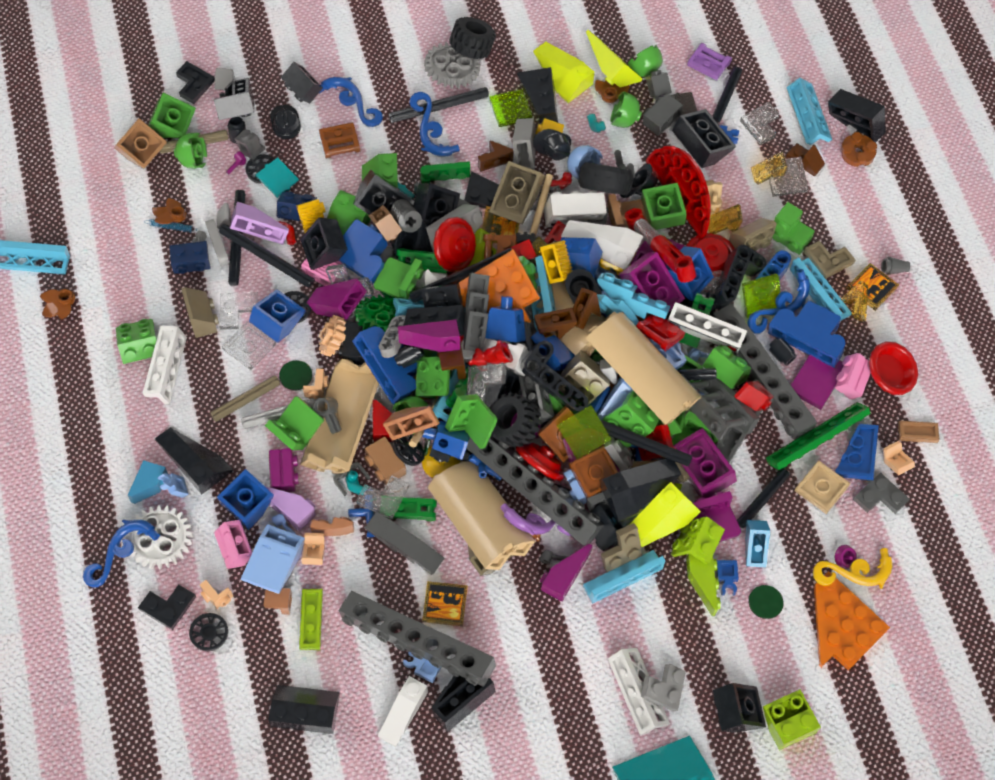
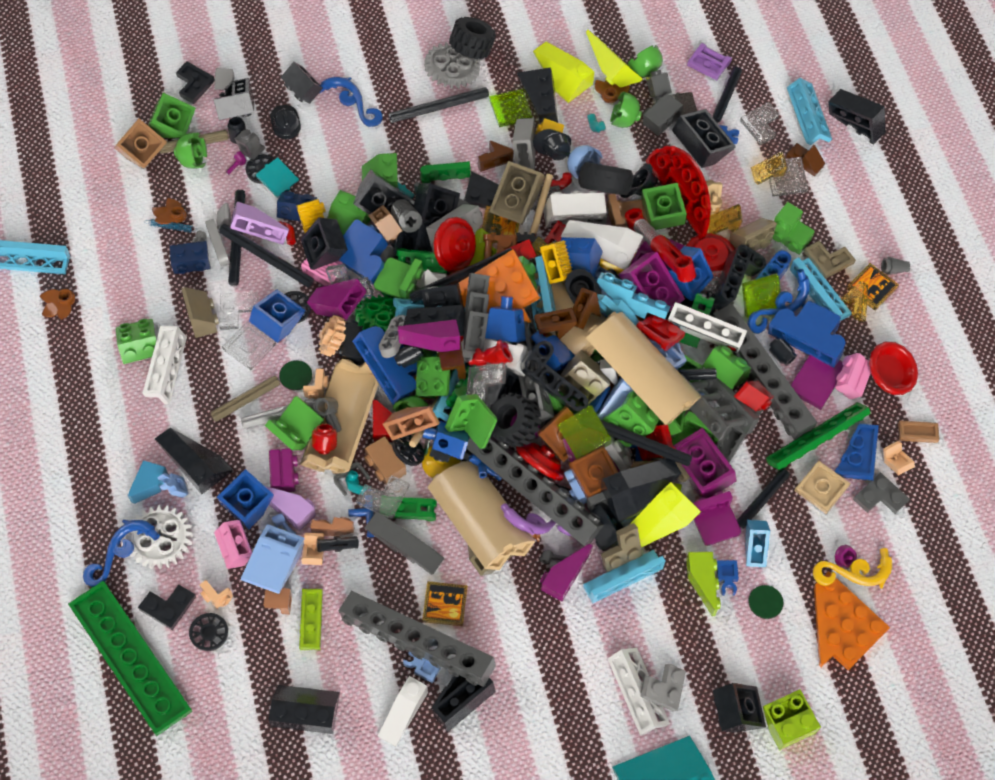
(130, 658): none -> green plate
(324, 439): none -> red head
(337, 544): none -> black pin
(339, 135): dark orange plate -> none
(425, 126): blue plant -> none
(619, 162): dark grey piece -> none
(694, 354): light blue hand -> none
(699, 539): lime bracket -> none
(862, 142): dark orange plate -> none

